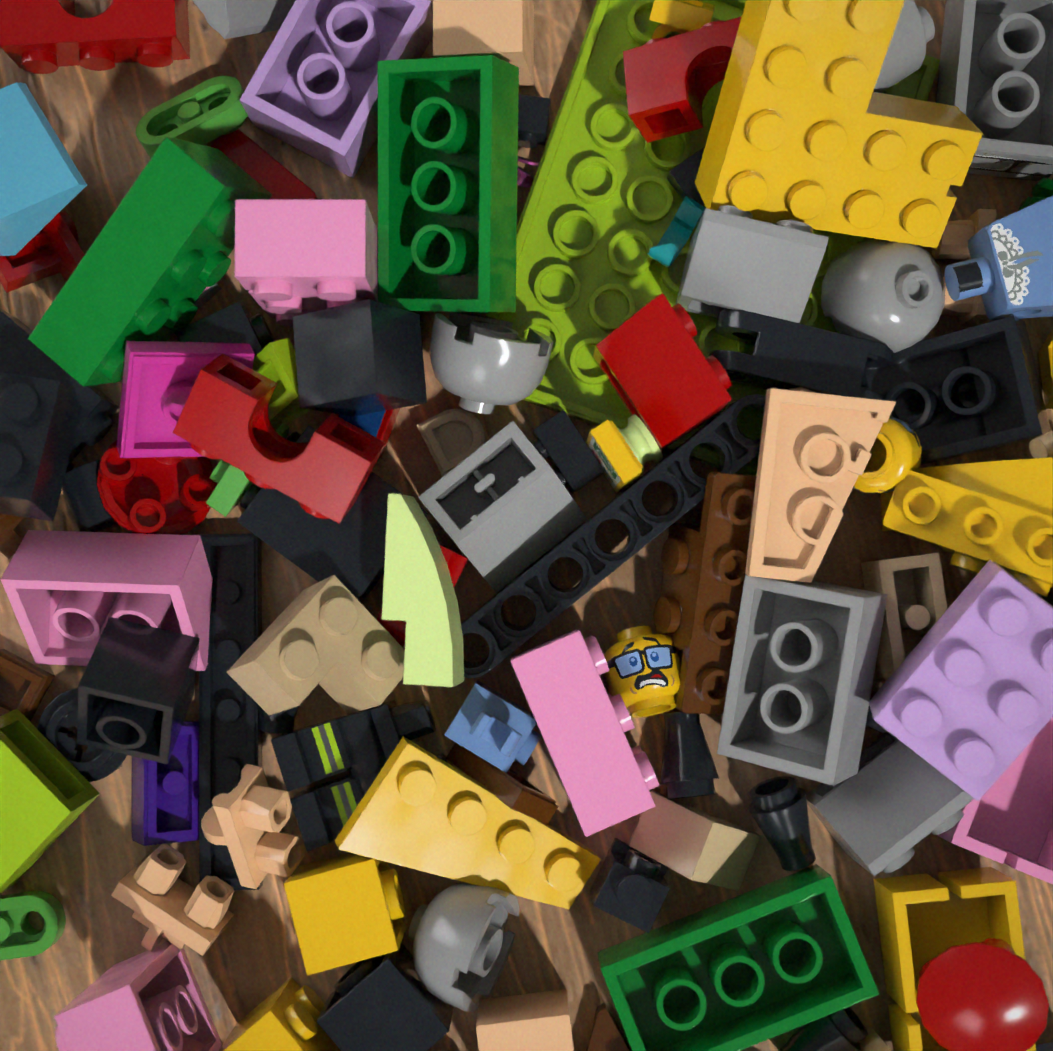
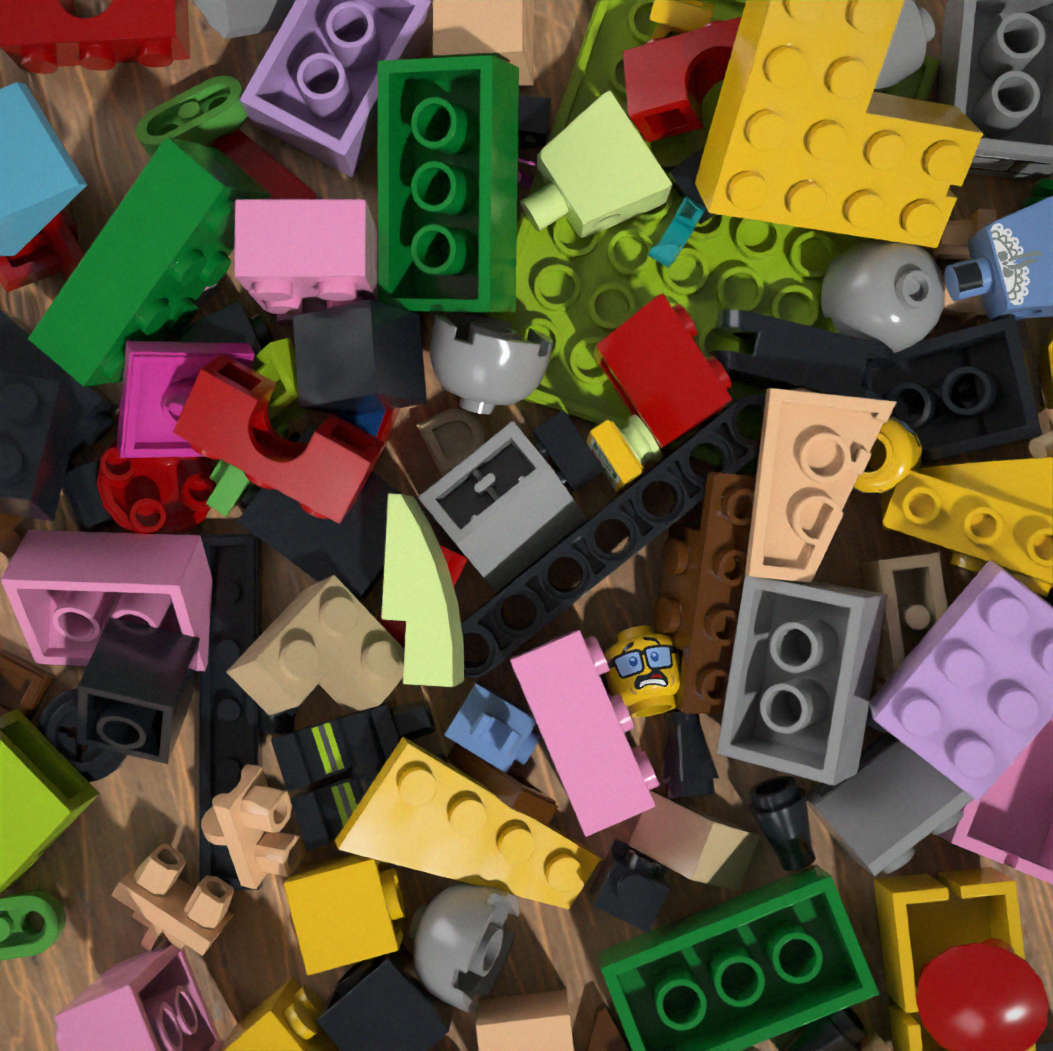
(168, 794): dark purple slope -> none
(596, 173): none -> yellowish green torso
(750, 265): light grey slope -> none

